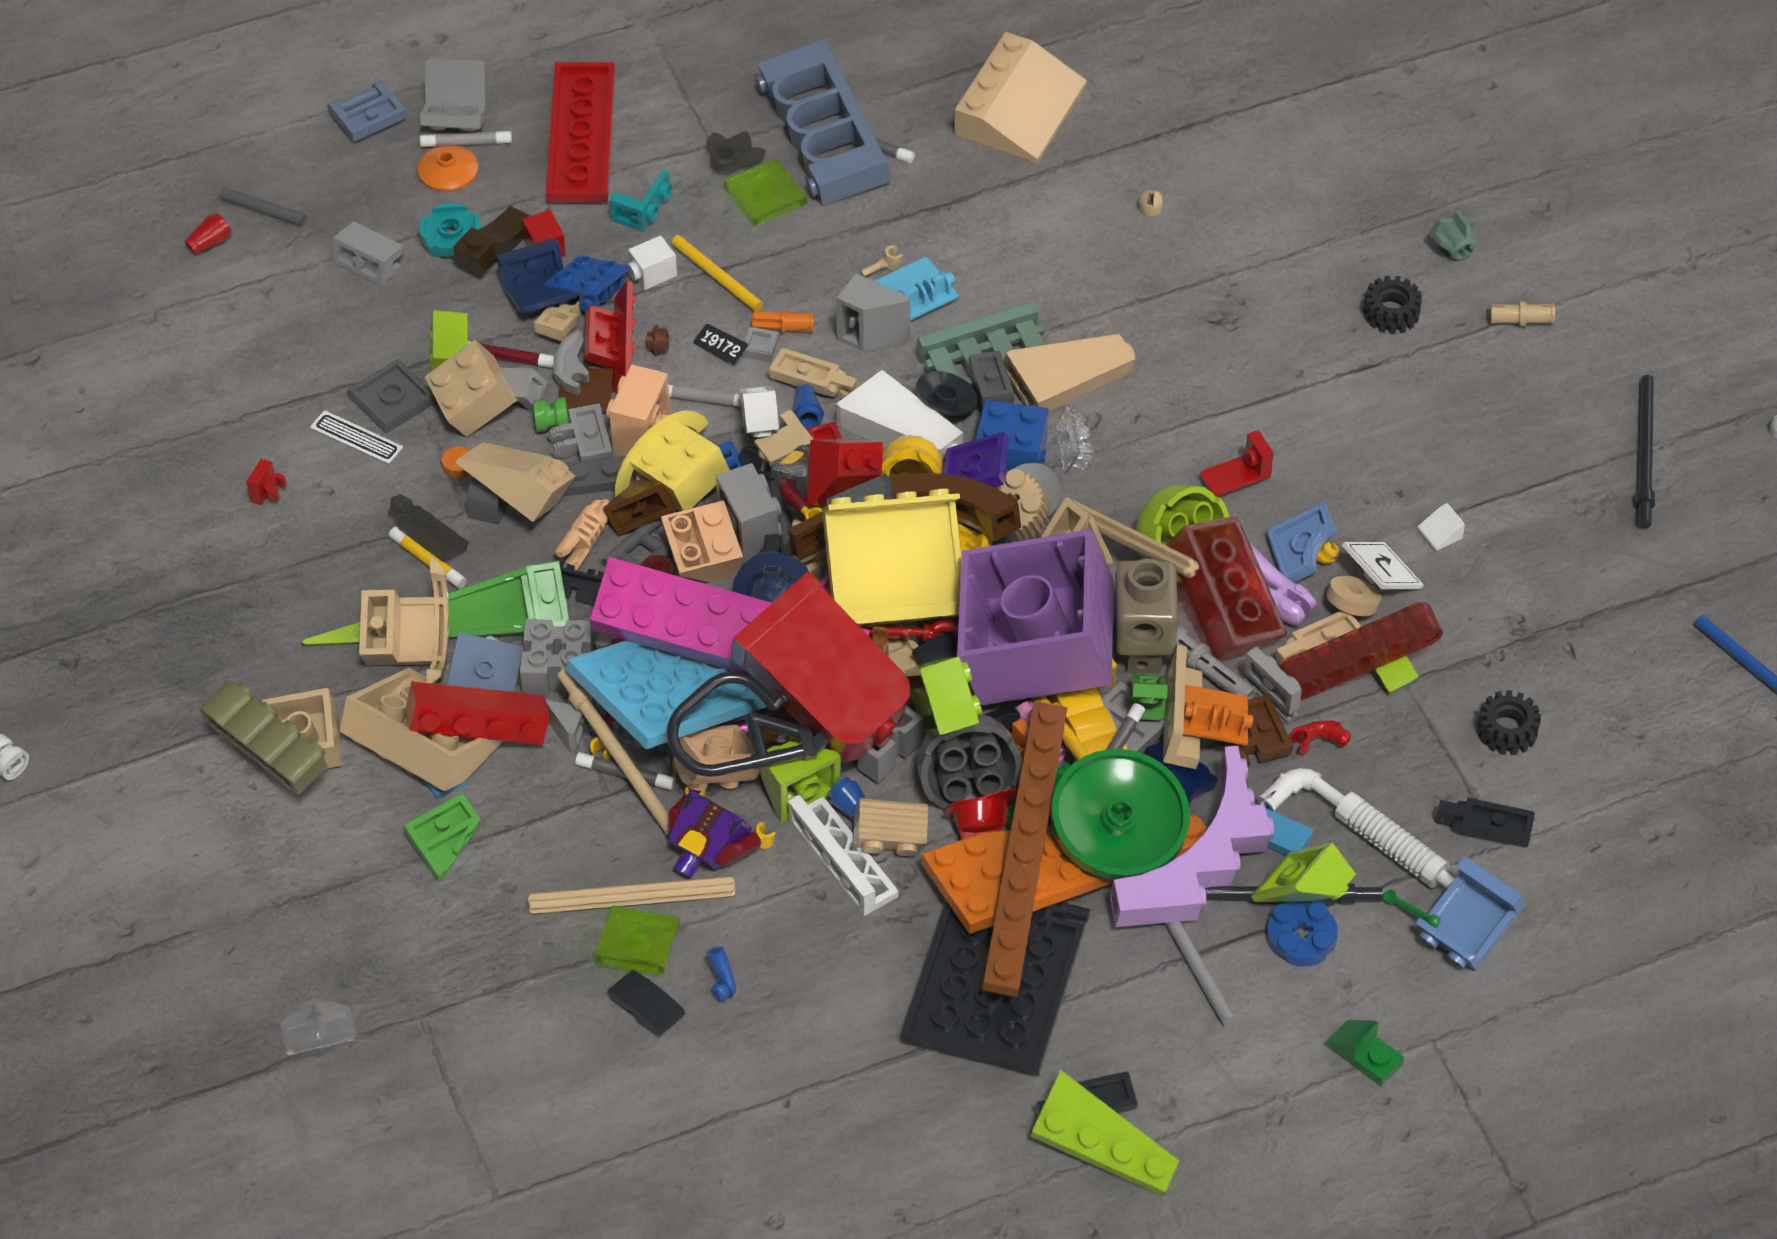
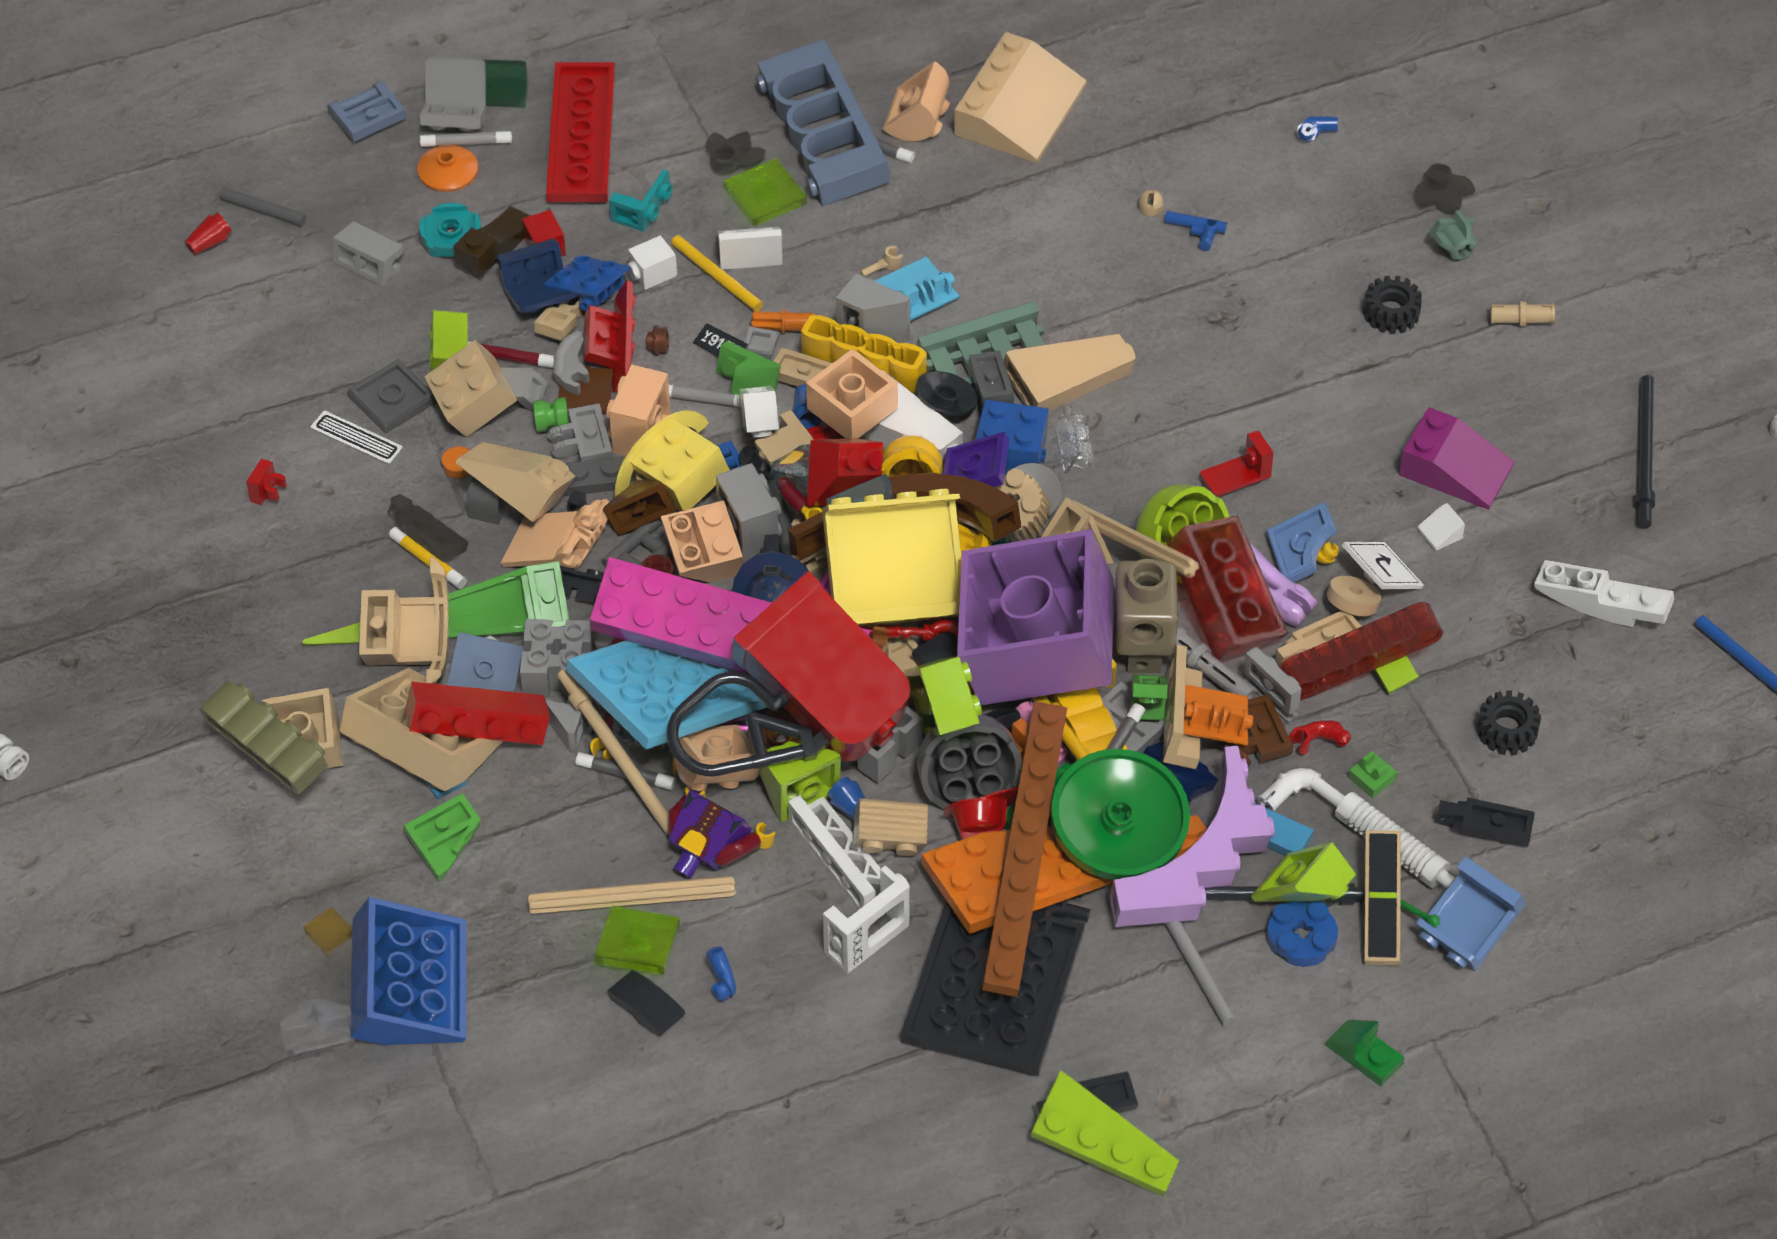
(328, 930): none -> clear yellow tile
(407, 975): none -> blue slope
(506, 83): none -> clear green panel
(547, 539): none -> light nougat flag
(576, 501): none -> black piece
(746, 368): none -> bright green slope
(750, 248): none -> white slope
(829, 341): none -> yellow brick
(847, 938): none -> white window
(852, 395): none -> light nougat brick
(918, 105): none -> light nougat brick
(1199, 226): none -> blue hose
(1315, 125): none -> blue arm
(1372, 774): none -> bright green tile
(1382, 897): none -> black tile
(1443, 189): none -> clear smoke plate
(1454, 460): none -> magenta slope
(1594, 594): none -> white slope

